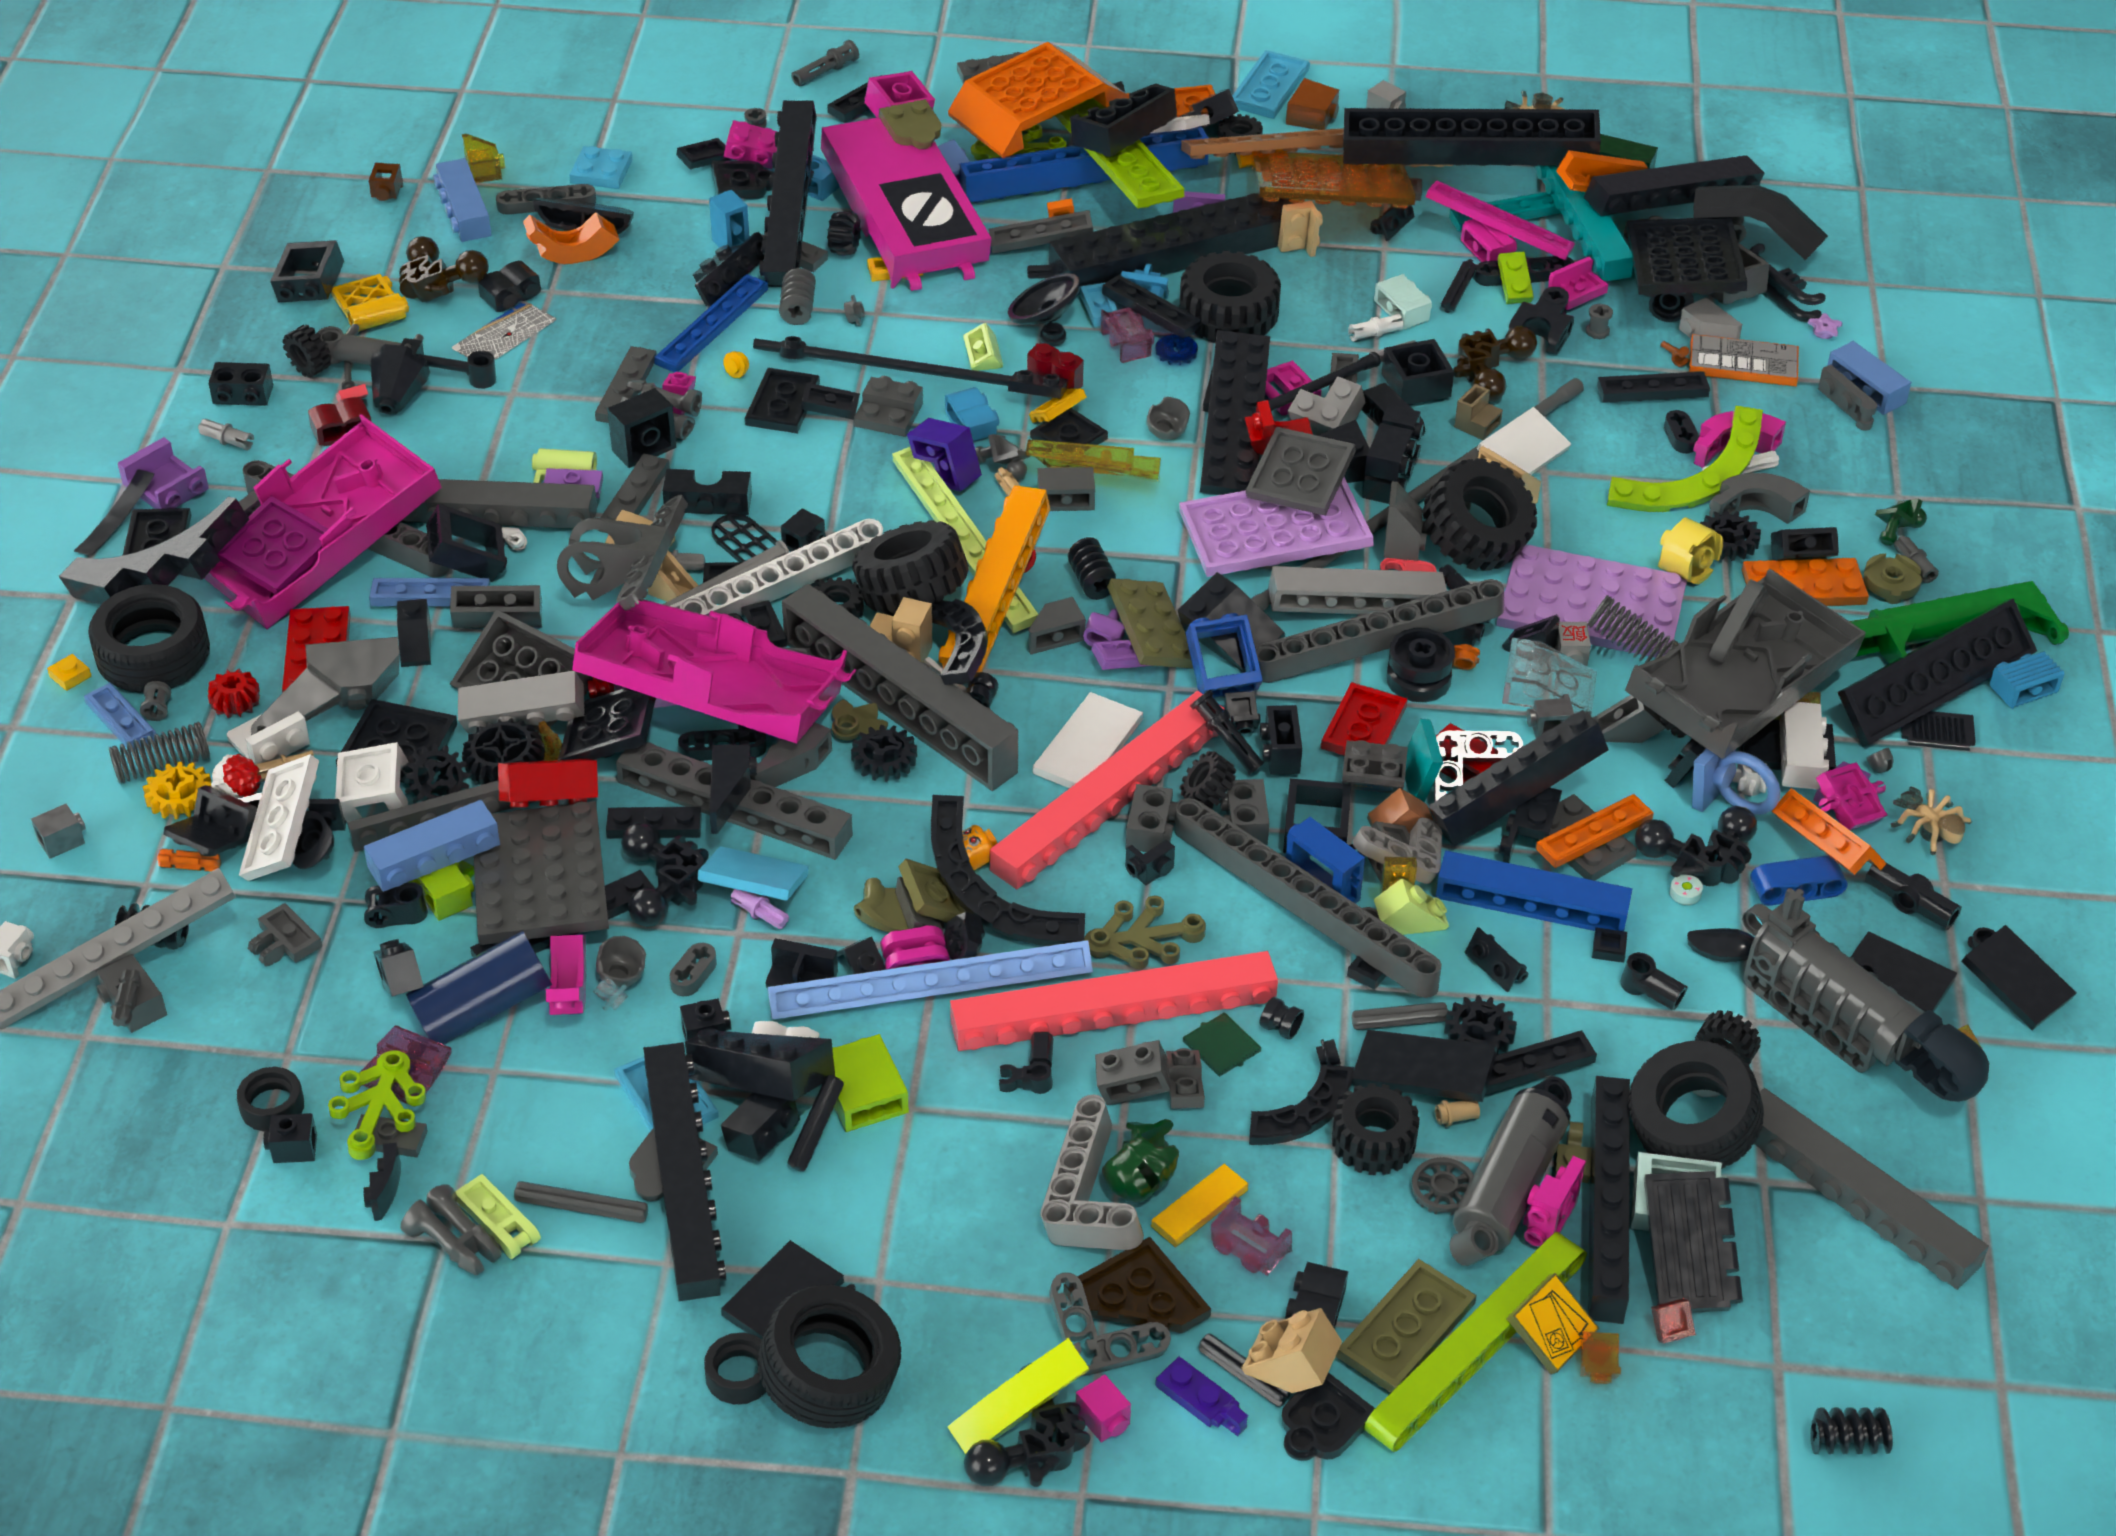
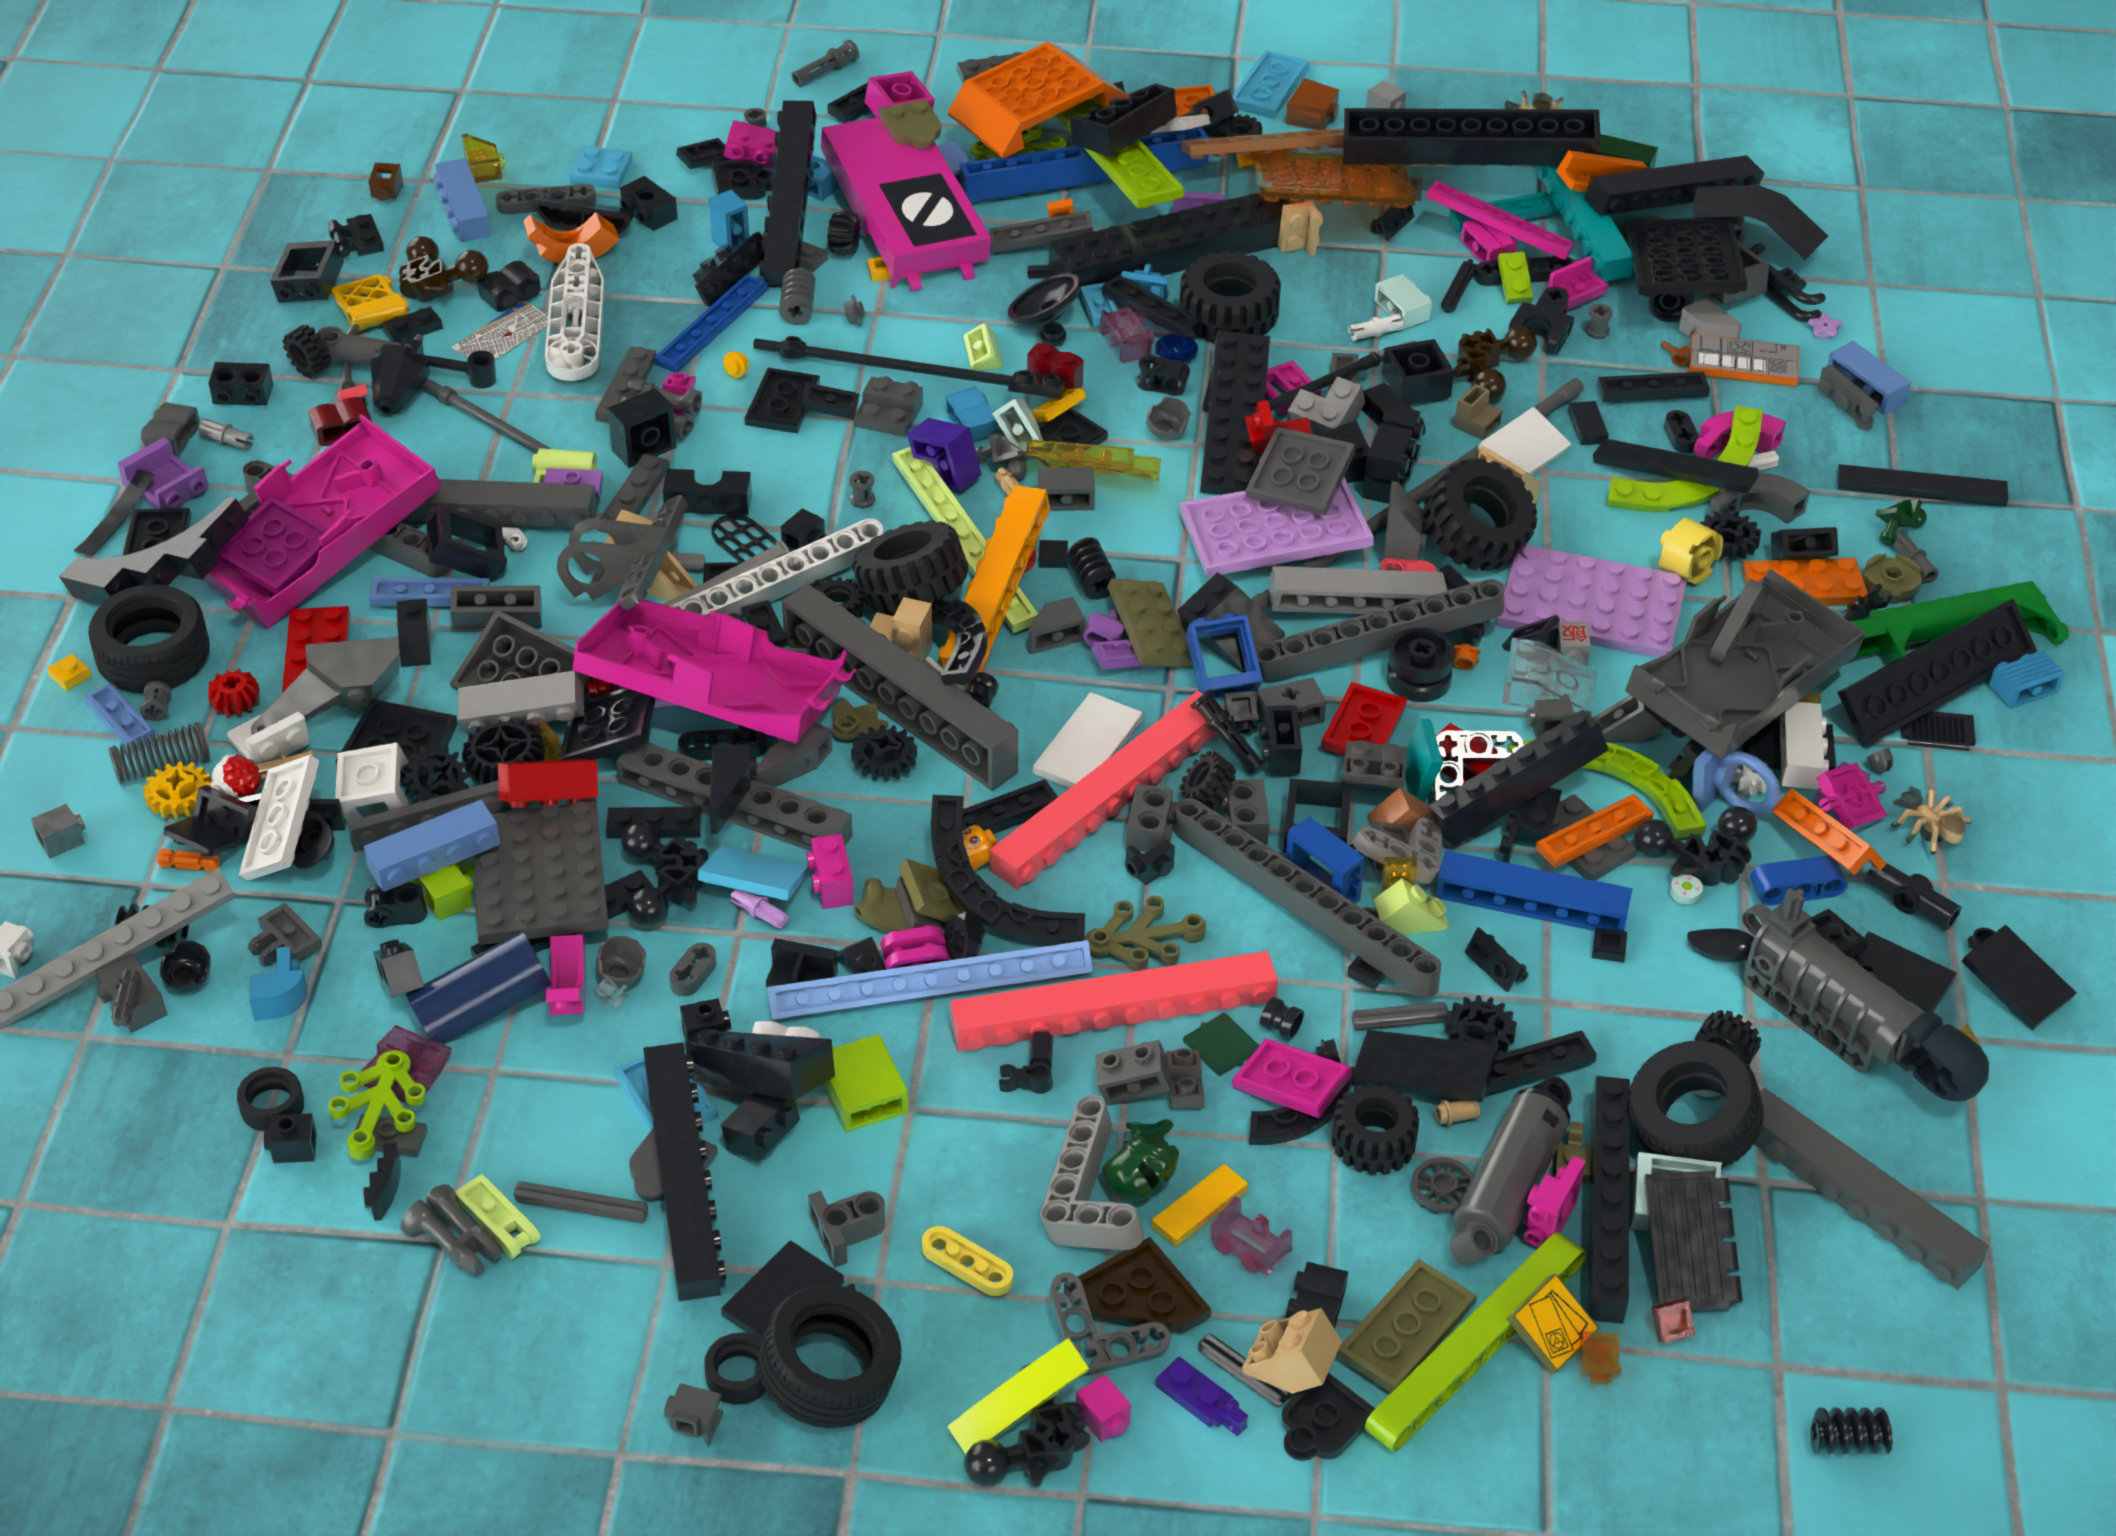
(174, 423): none -> dark grey brick
(186, 966): none -> black hair
(278, 992): none -> dark azure brick
(363, 235): none -> black plate
(408, 326): none -> black plate
(449, 396): none -> dark grey bar
(568, 349): none -> white beam
(649, 203): none -> black brick
(694, 1412): none -> dark grey window
(815, 1123): black axle -> none
(831, 870): none -> dark pink brick
(846, 1221): none -> dark grey tile
(862, 489): none -> dark grey bush
(961, 1251): none -> light yellow plate
(1009, 807): none -> black plate
(1018, 423): none -> light aqua slope
(1053, 553): none -> black tile
(1165, 375): none -> black piece
(1292, 1077): none -> dark pink tile
(1303, 693): none -> dark grey brick
(1588, 422): none -> black tile
(1607, 603): dark grey piece -> none
(1643, 977): black piece -> none
(1644, 774): none -> lime plate
(1676, 465): none -> black tile
(1837, 931): none -> black plate
(1861, 606): none -> black plate
(1922, 485): none -> black tile

